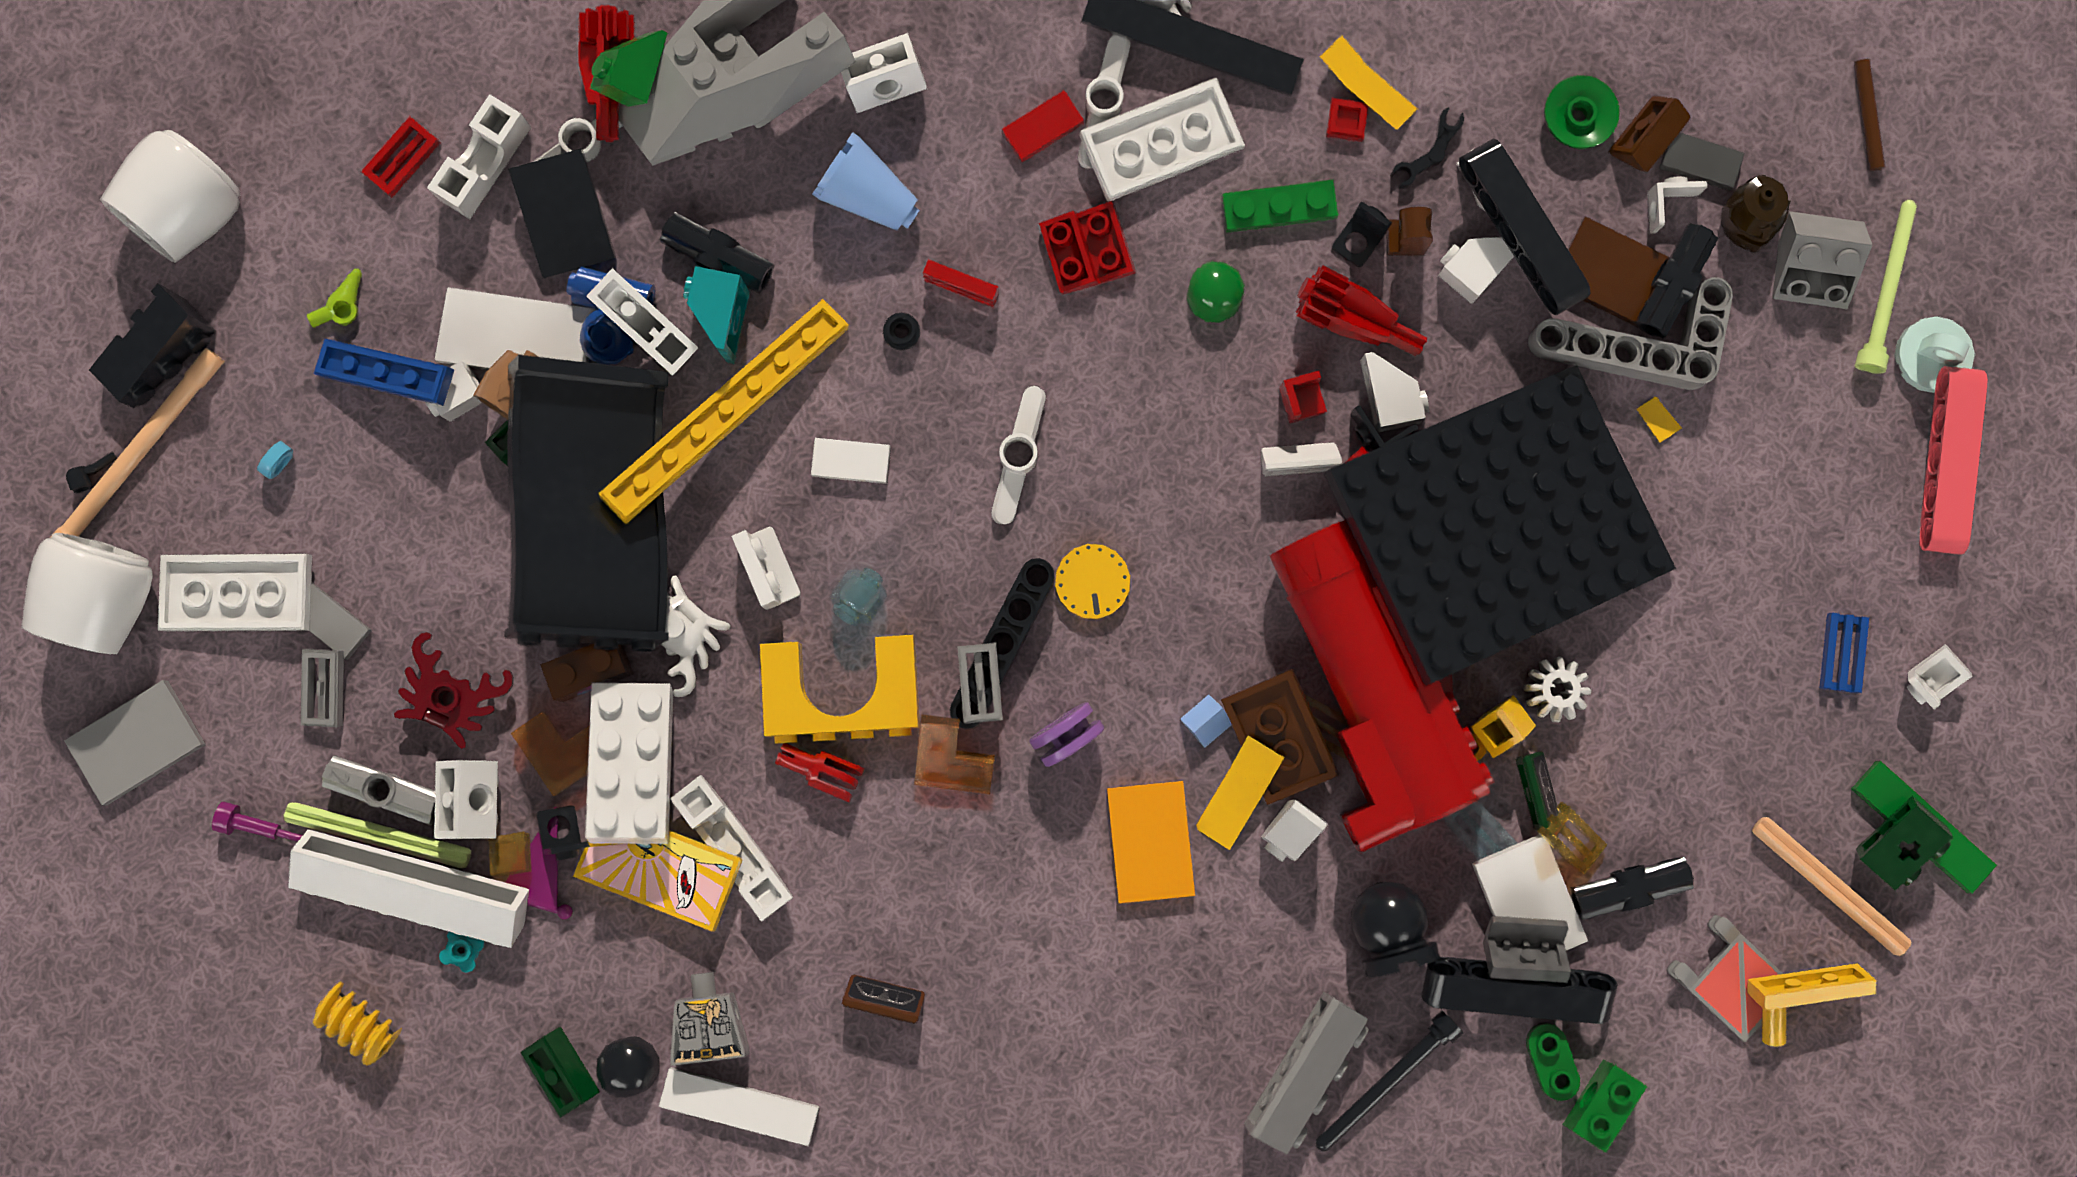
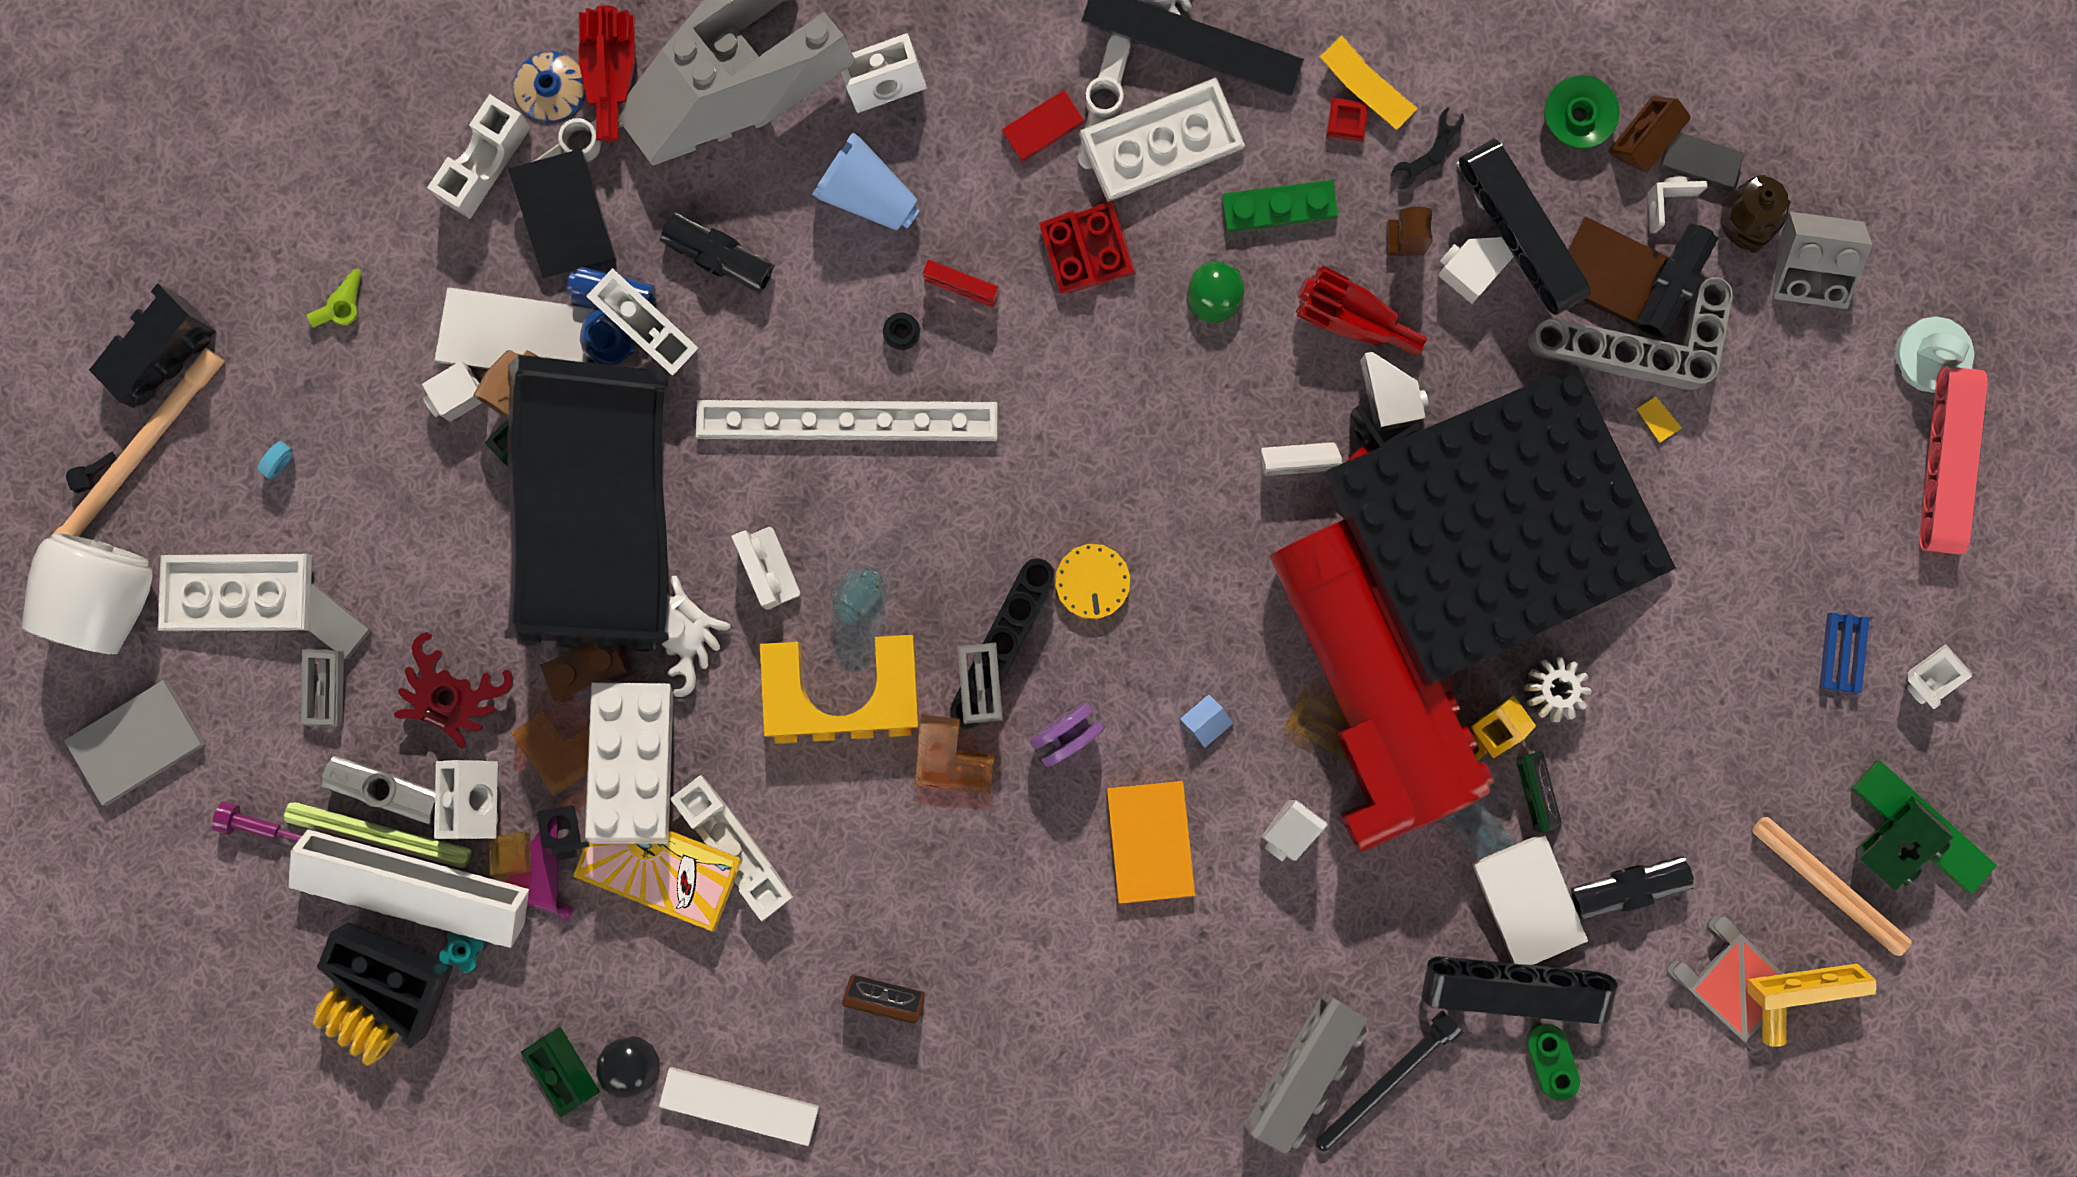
(171, 194): white piece -> none
(384, 372): blue tile -> none
(387, 978): none -> black wedge
(410, 167): red tile -> none
(550, 103): none -> tan dish
(629, 69): green slope -> none
(707, 1025): torso -> none
(720, 307): teal slope -> none
(723, 411): yellow tile -> none
(816, 767): red arm -> none
(846, 420): none -> white tile
(850, 460): white tile -> none
(1013, 477): white piece -> none
(1239, 792): yellow sticker -> none
(1282, 720): reddish brown plate -> none
(1303, 397): red panel -> none
(1368, 222): black bracket -> none
(1391, 926): black tile -> none
(1527, 949): flat silver bracket -> none
(1558, 826): clear yellow tile -> none
(1604, 1105): green brick -> none
(1869, 115): reddish brown bar -> none
(1873, 355): yellowish green piece -> none

